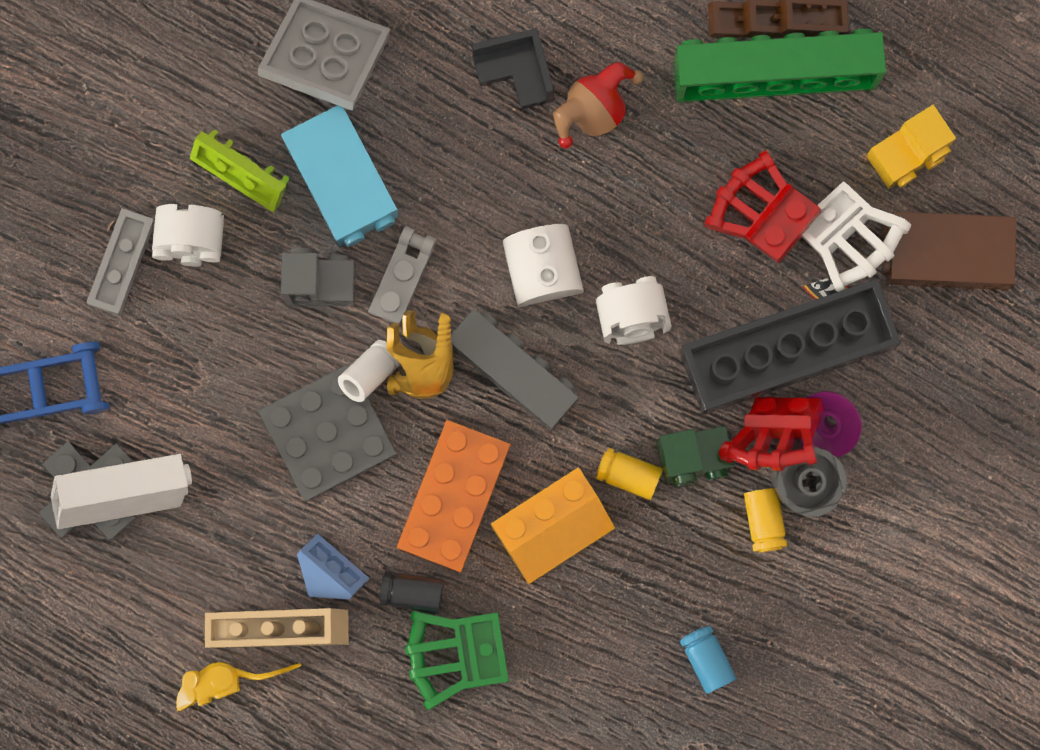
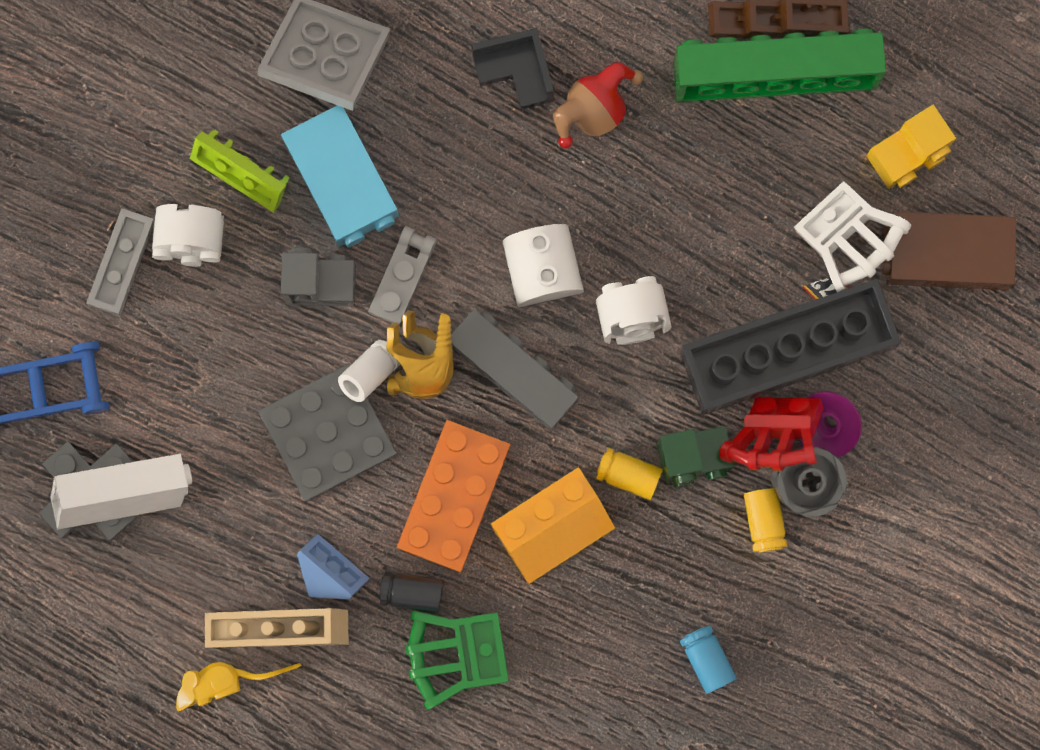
(781, 221): red plate -> none

